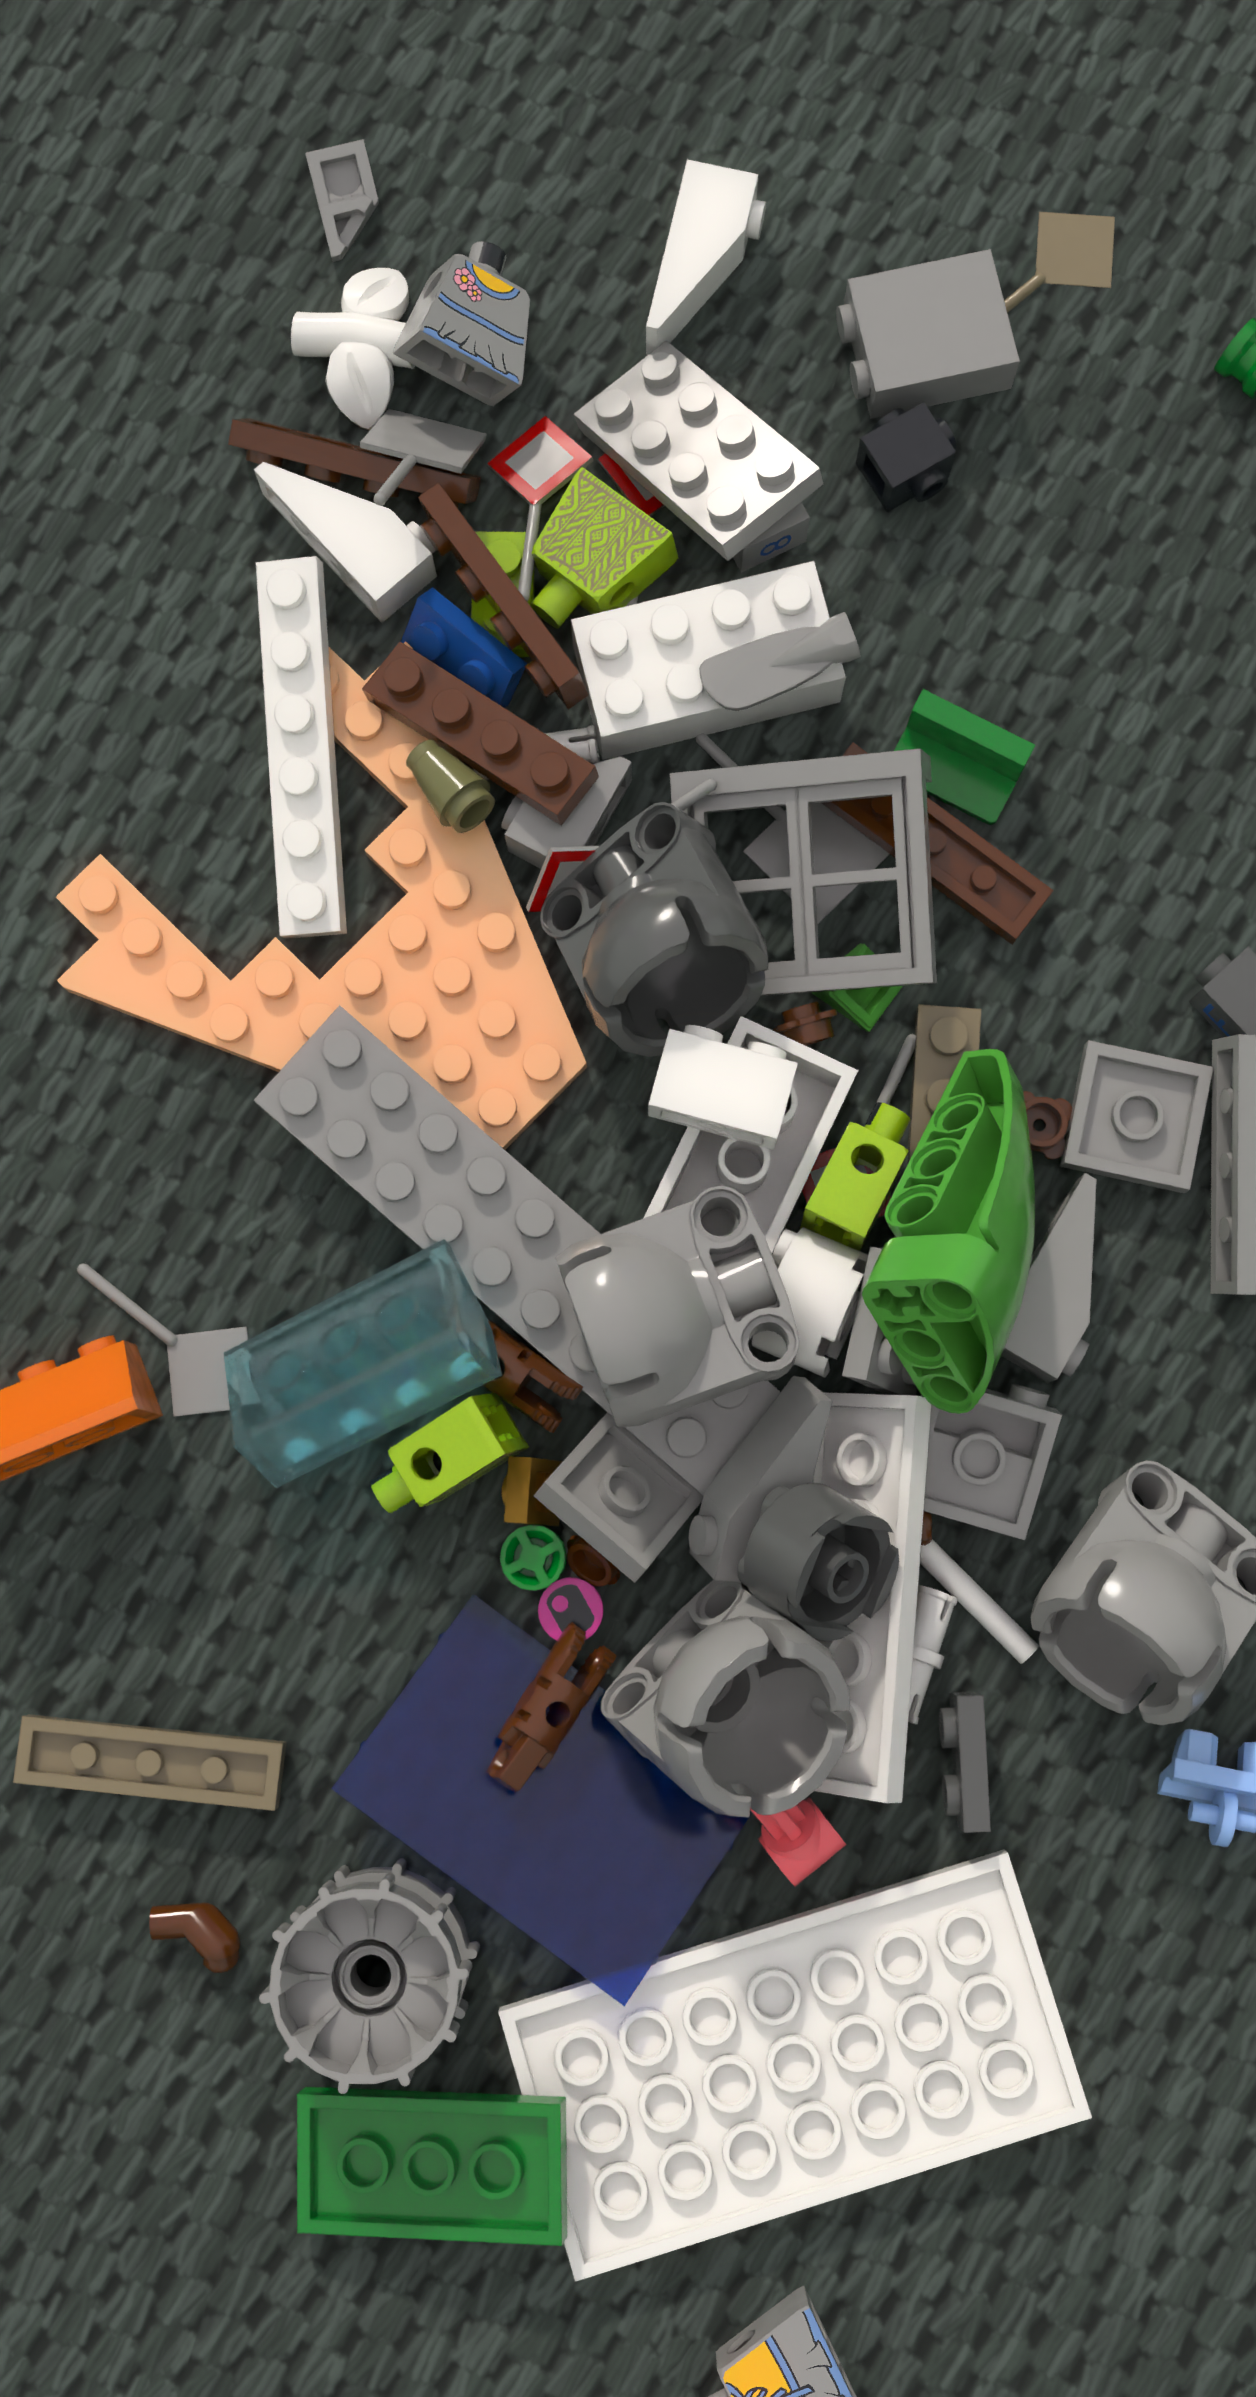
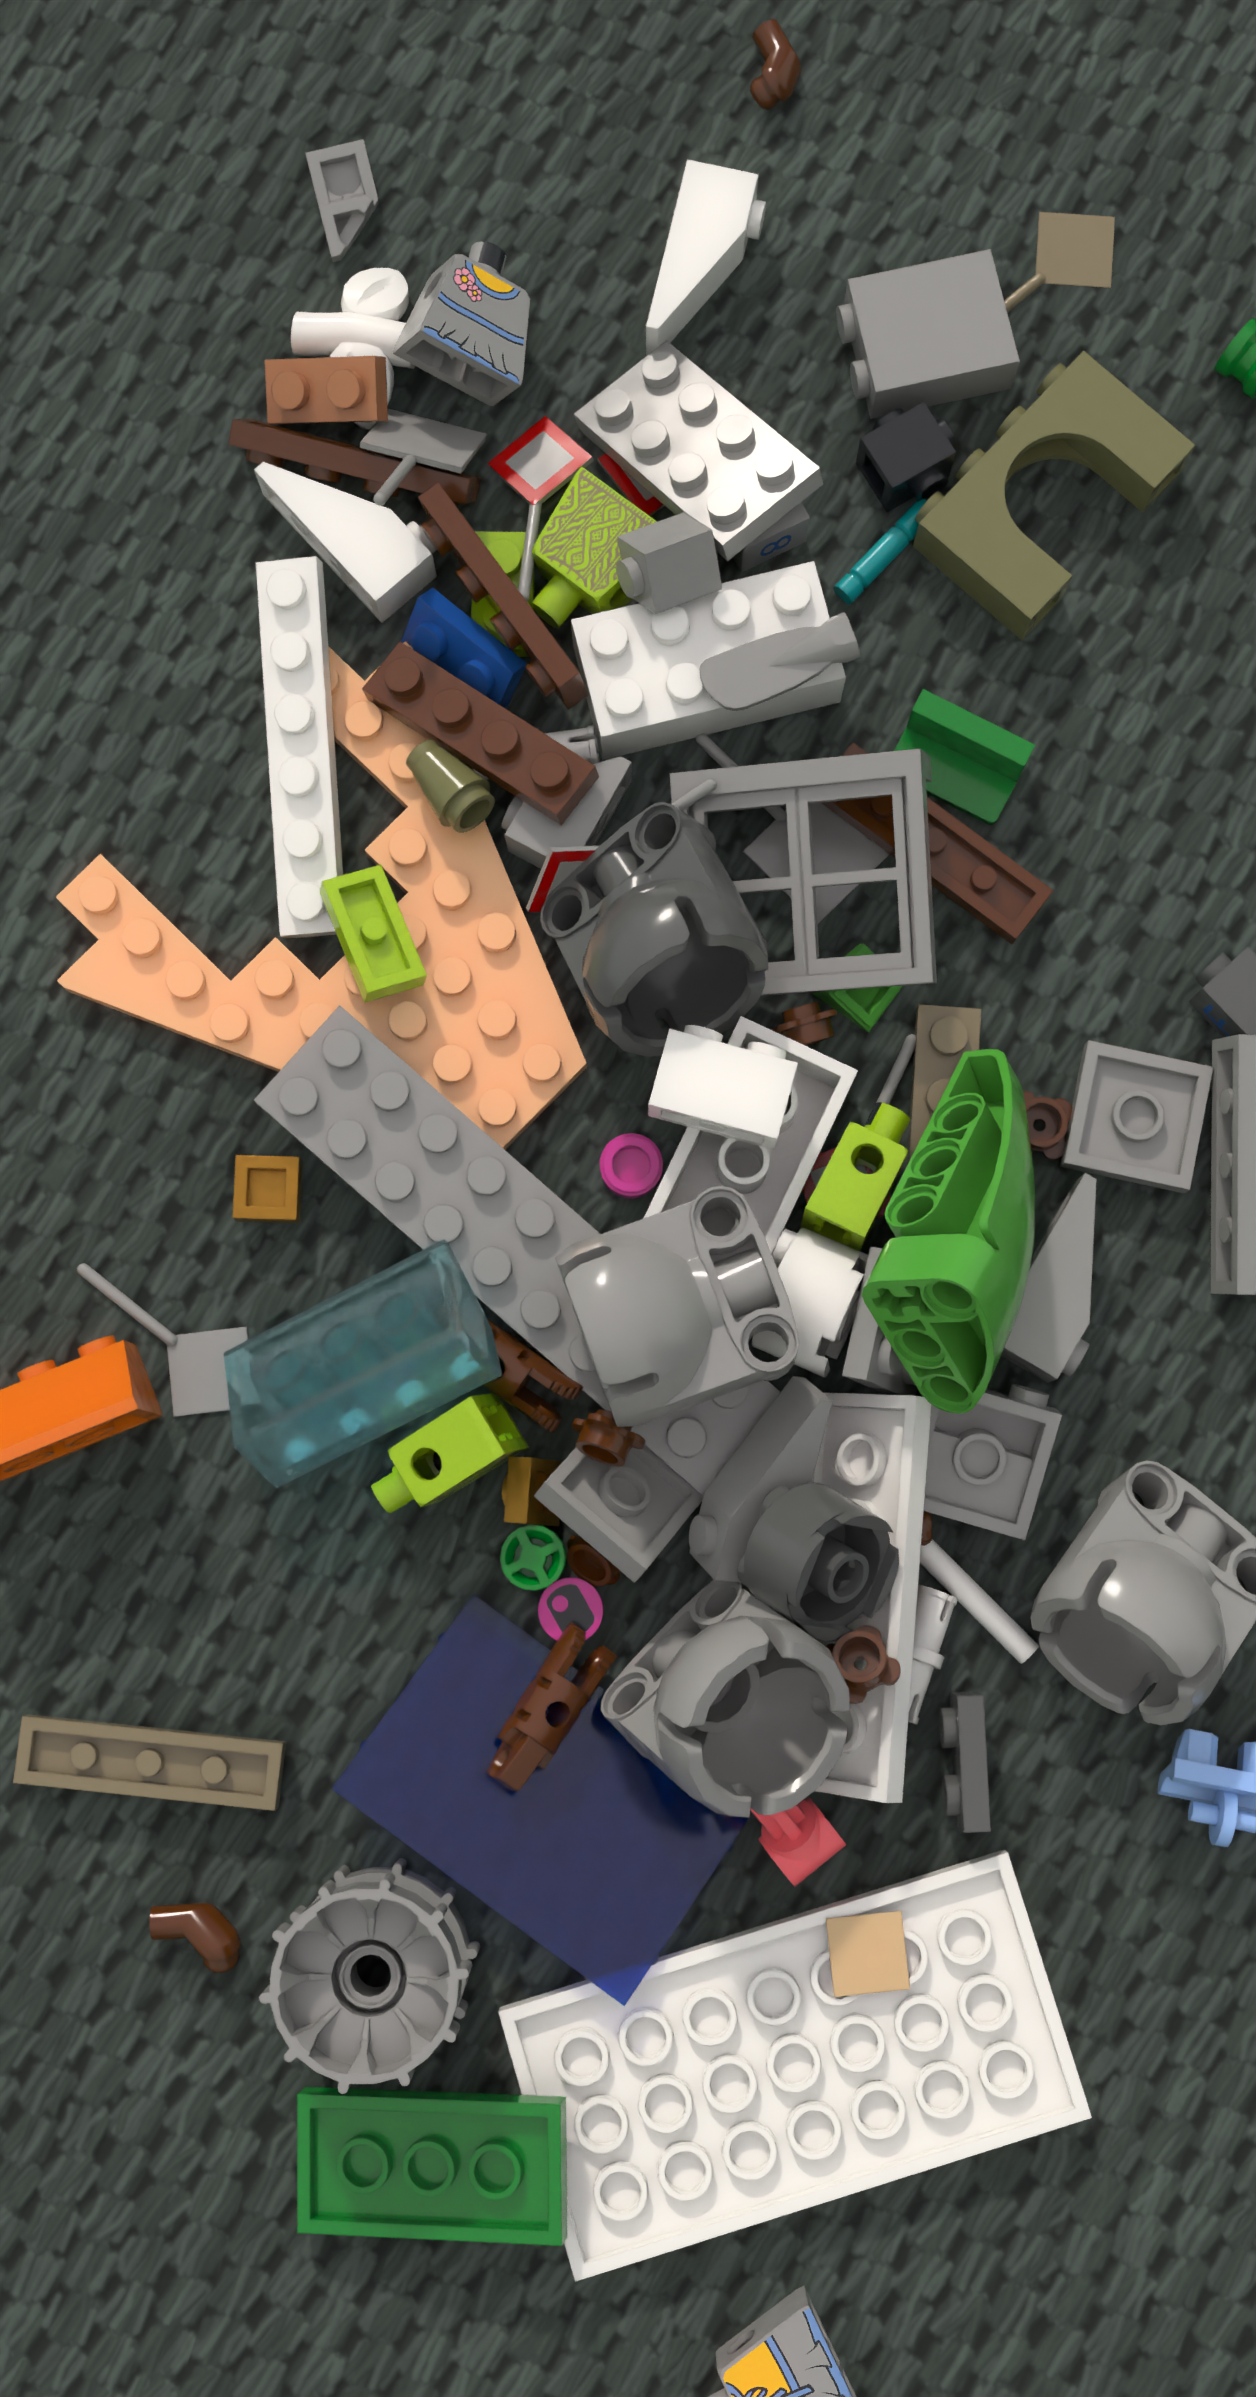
(267, 1189): none -> pearl gold plate
(326, 390): none -> nougat plate
(372, 933): none -> lime plate
(605, 1441): none -> reddish brown plate
(631, 1165): none -> dark pink tile
(668, 563): none -> light grey brick
(780, 67): none -> reddish brown arm
(867, 1645): none -> reddish brown plate
(867, 1953): none -> tan sticker
(879, 556): none -> teal wheel
(1077, 418): none -> olive arch

